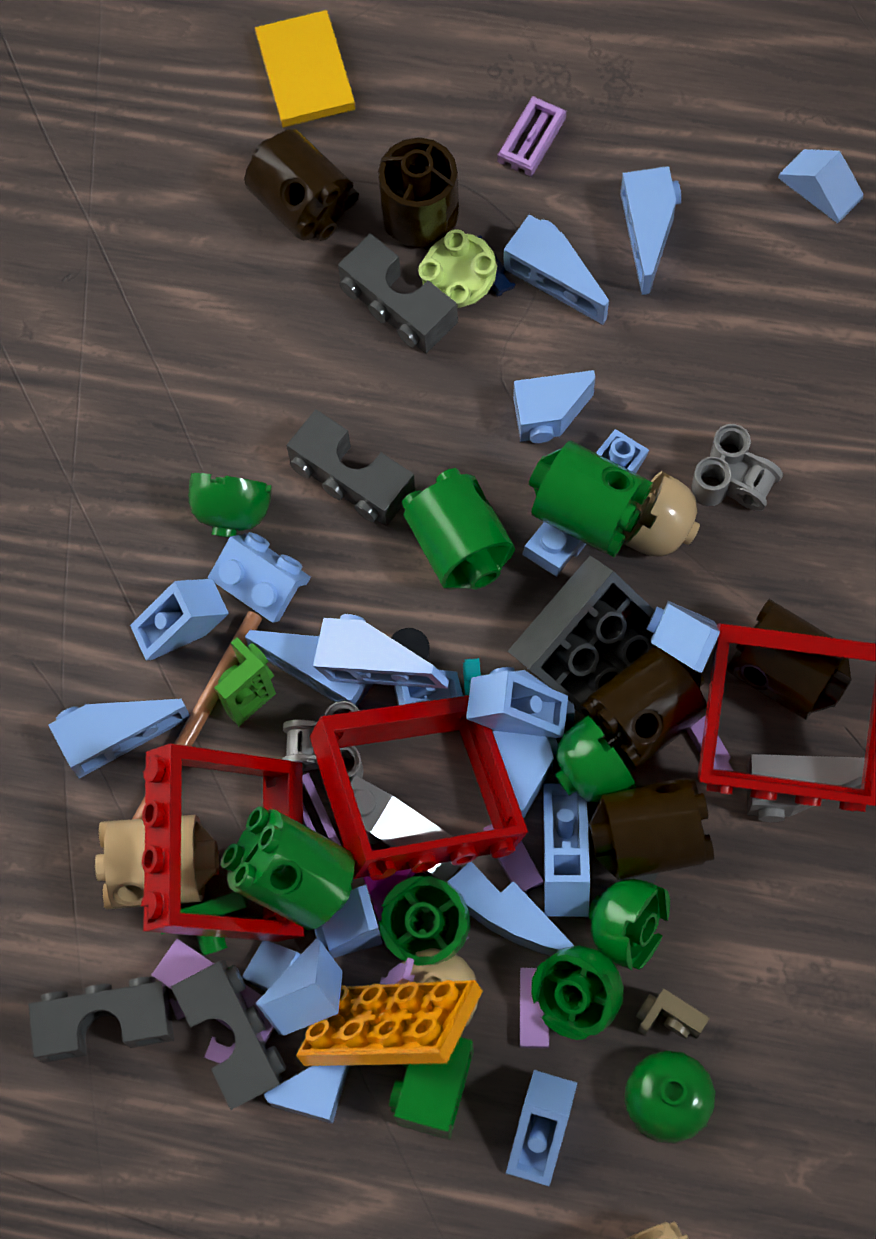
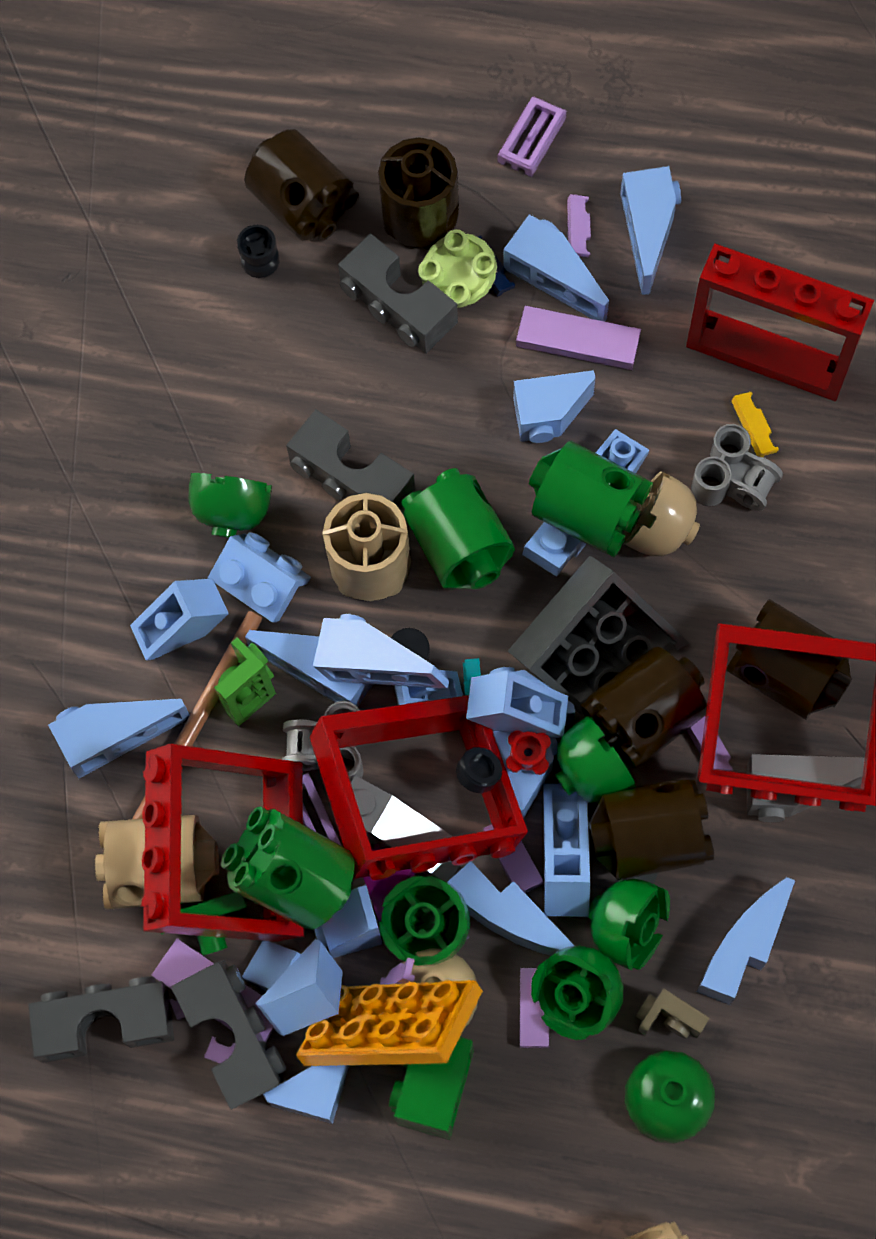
(258, 251): none -> black wheel
(305, 68): yellow tile -> none
(367, 547): none -> tan cylinder
(479, 770): none -> black tile
(519, 743): none -> red plate
(541, 1128): light blue slope -> none
(578, 224): none -> lavender piece
(578, 337): none -> lavender tile
(683, 634): light blue slope -> none
(746, 944): none -> light blue slope
(755, 424): none -> yellow piece
(786, 294): none -> red window
(824, 182): light blue slope -> none

